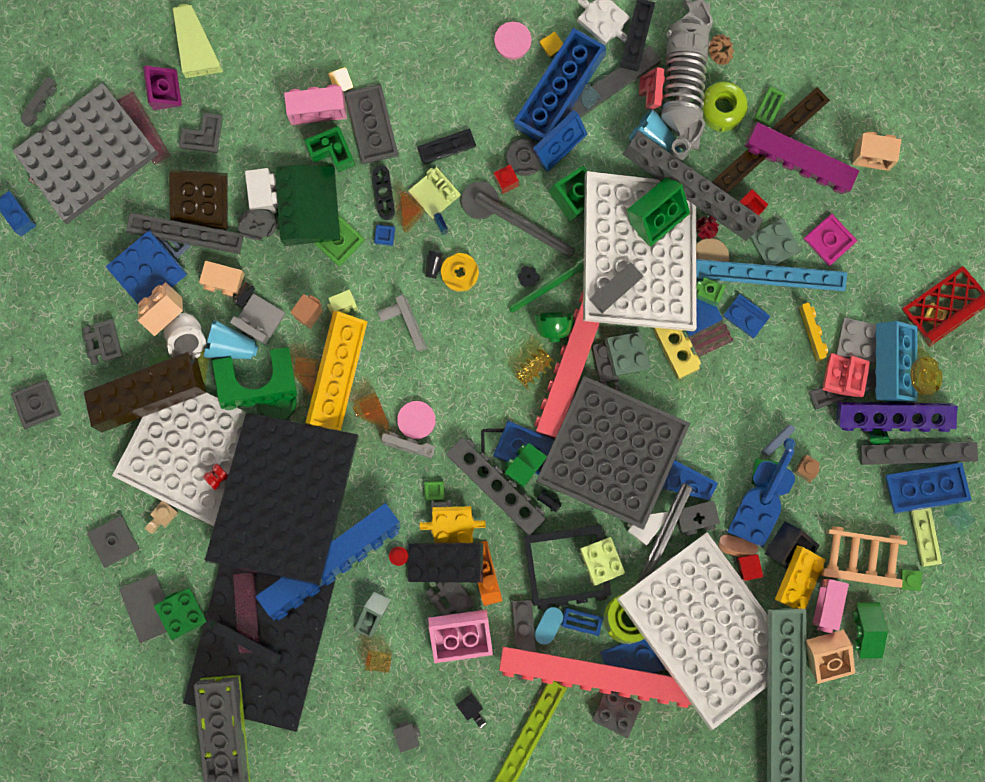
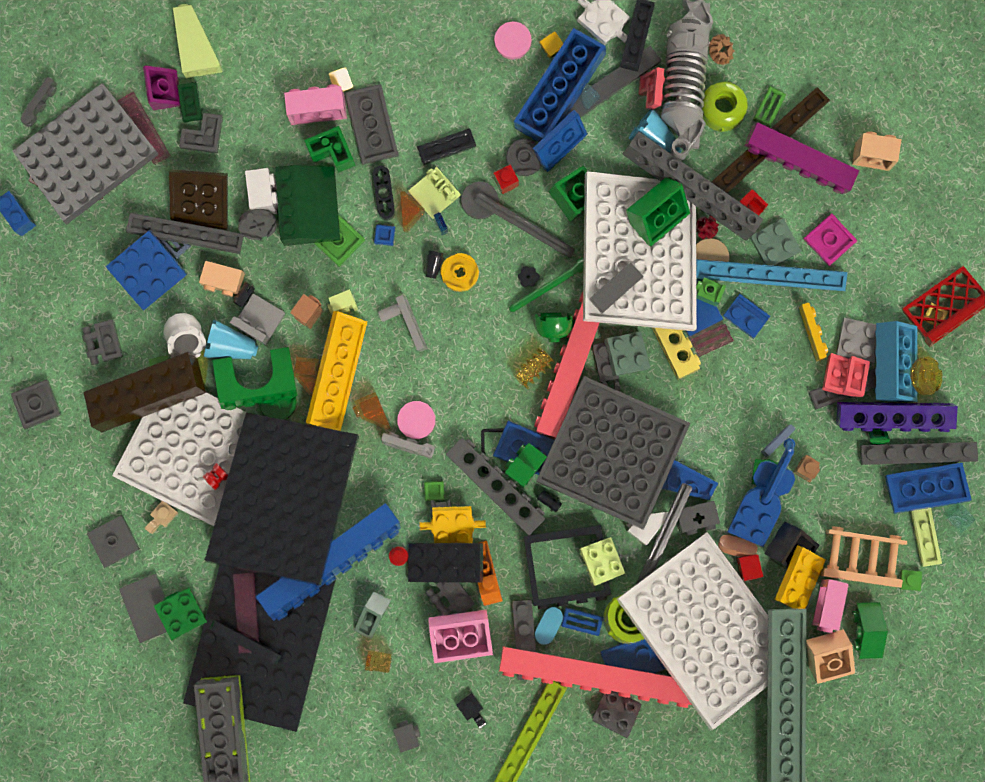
(159, 308): light nougat brick -> none
(190, 102): none -> dark green plate

